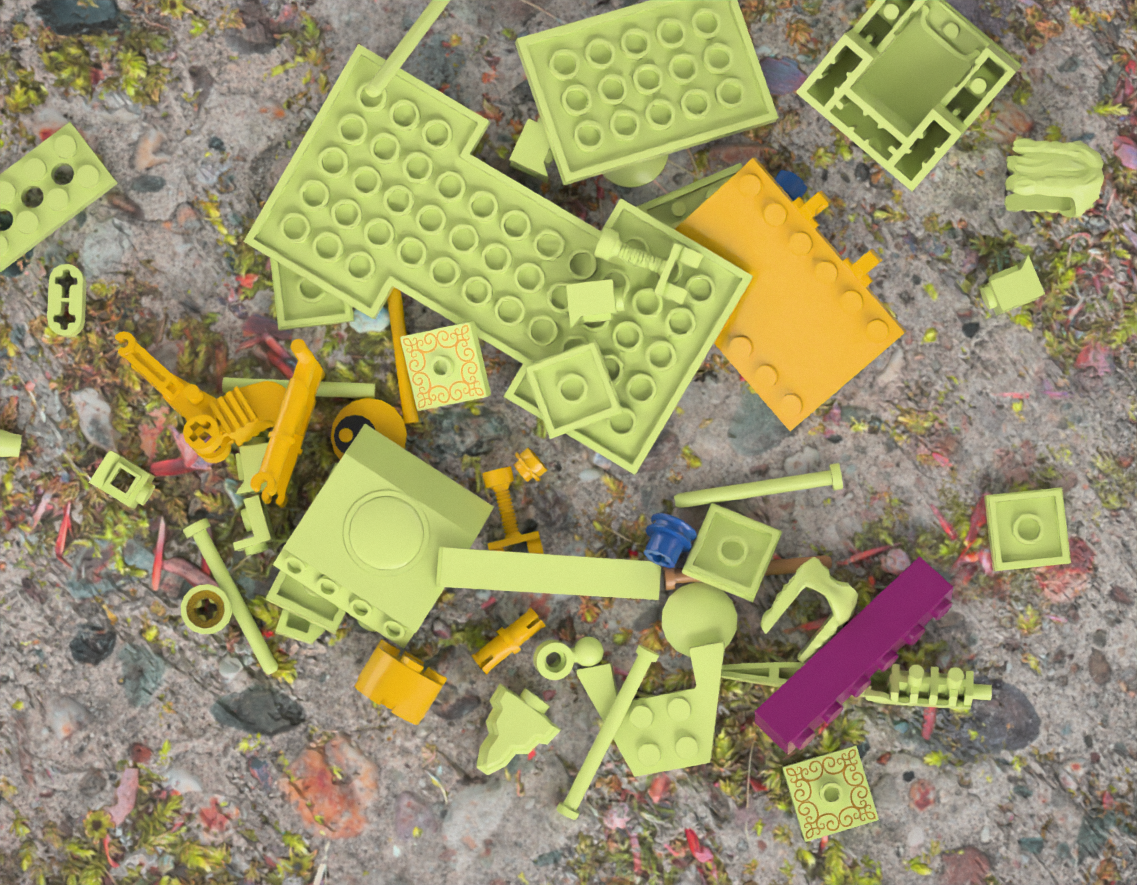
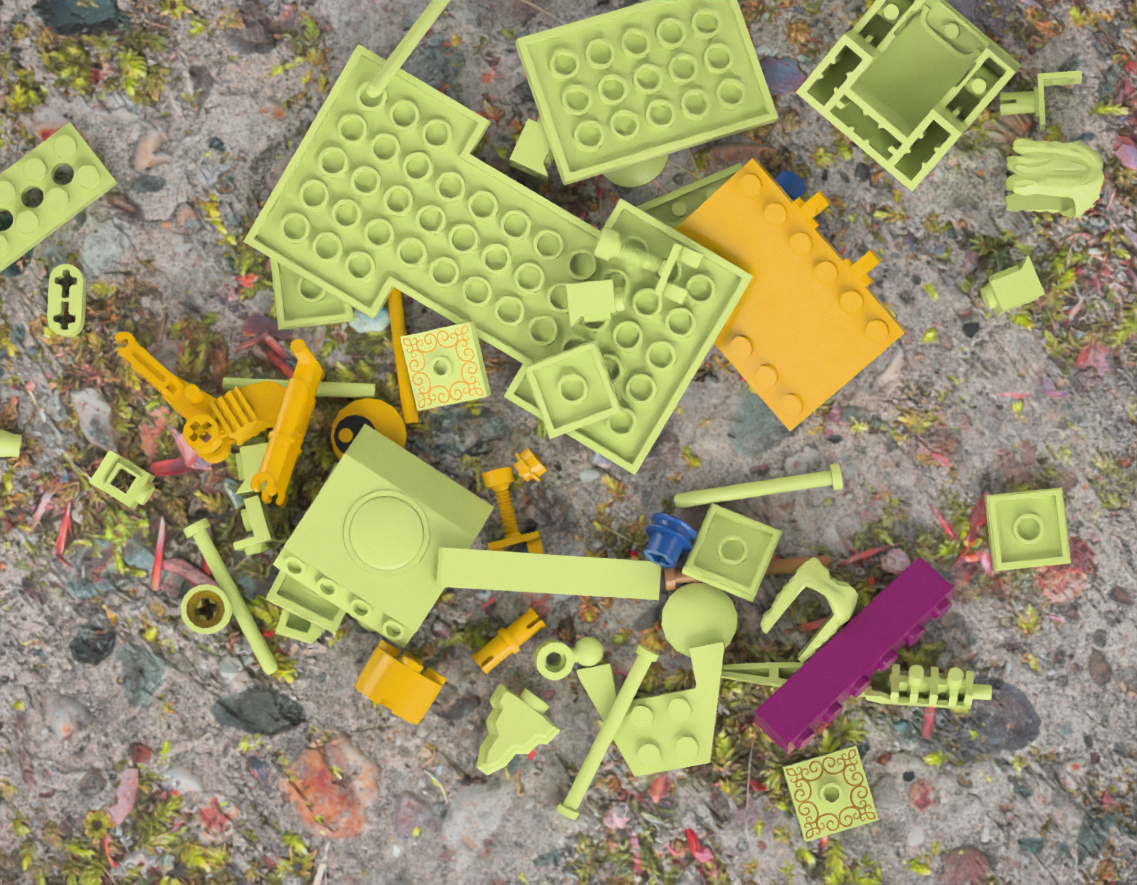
(1033, 101): none -> yellowish green bracket

